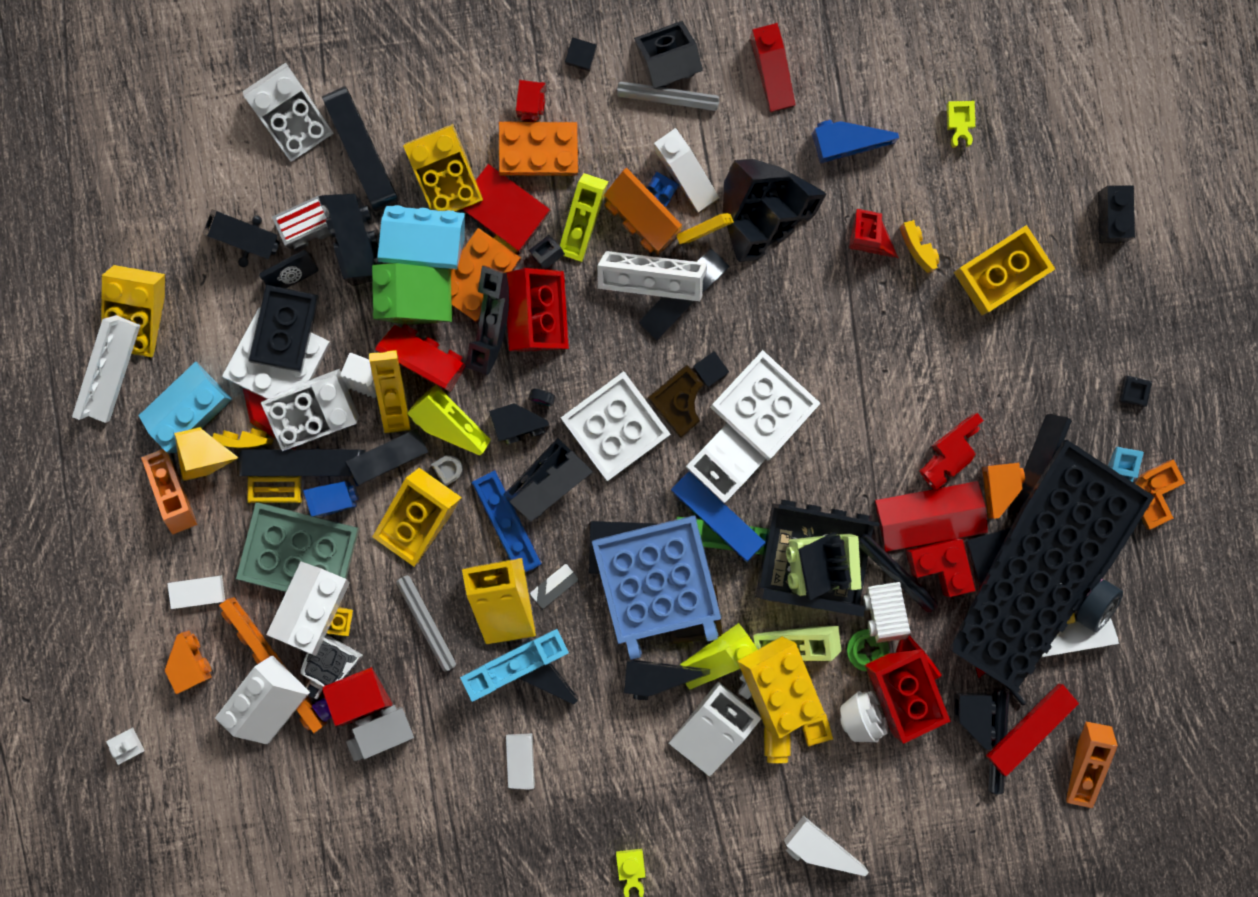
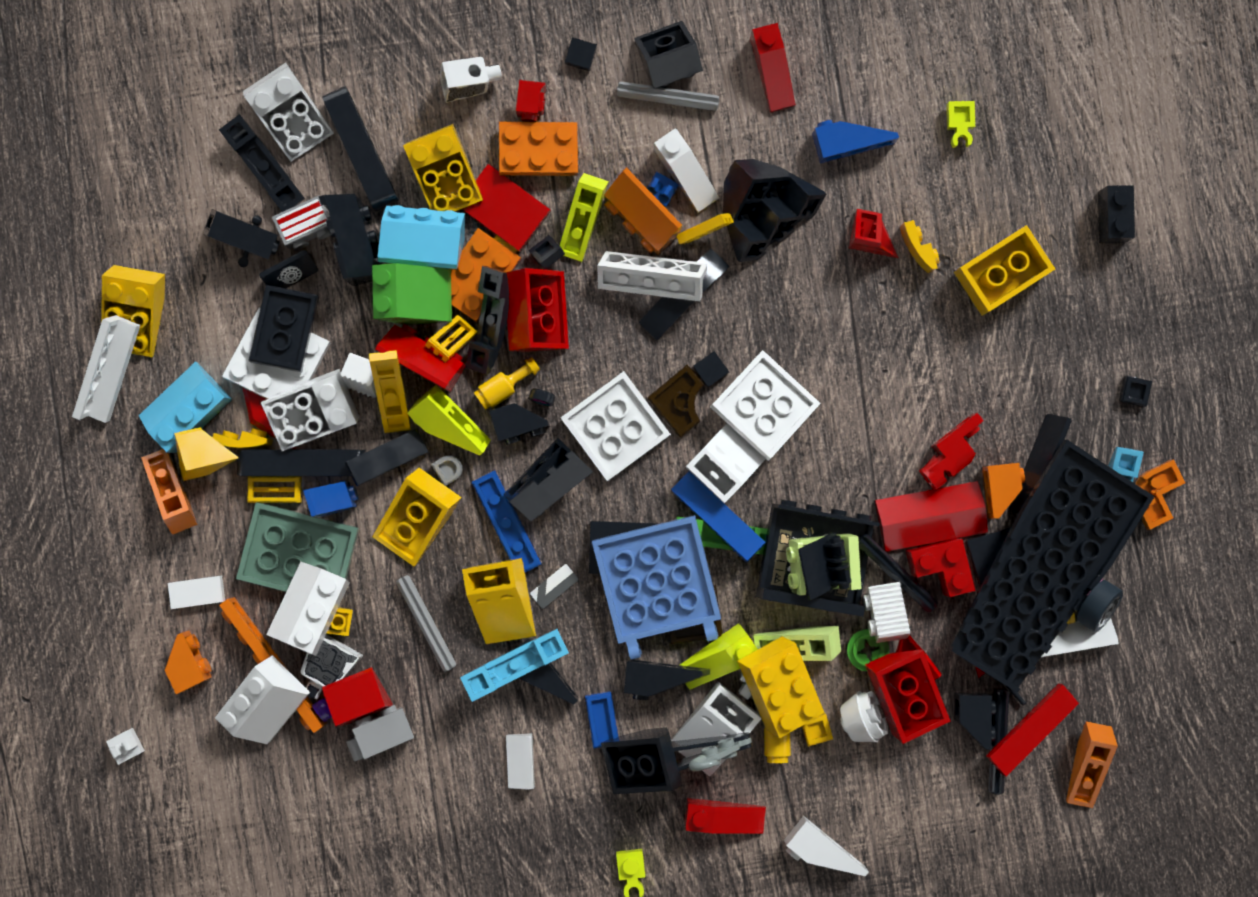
(262, 163): none -> black slope
(441, 348): none -> yellow tile
(467, 78): none -> white torso
(502, 386): none -> yellow piece
(601, 717): none -> blue tile
(647, 759): none -> black slope
(723, 817): none -> red slope

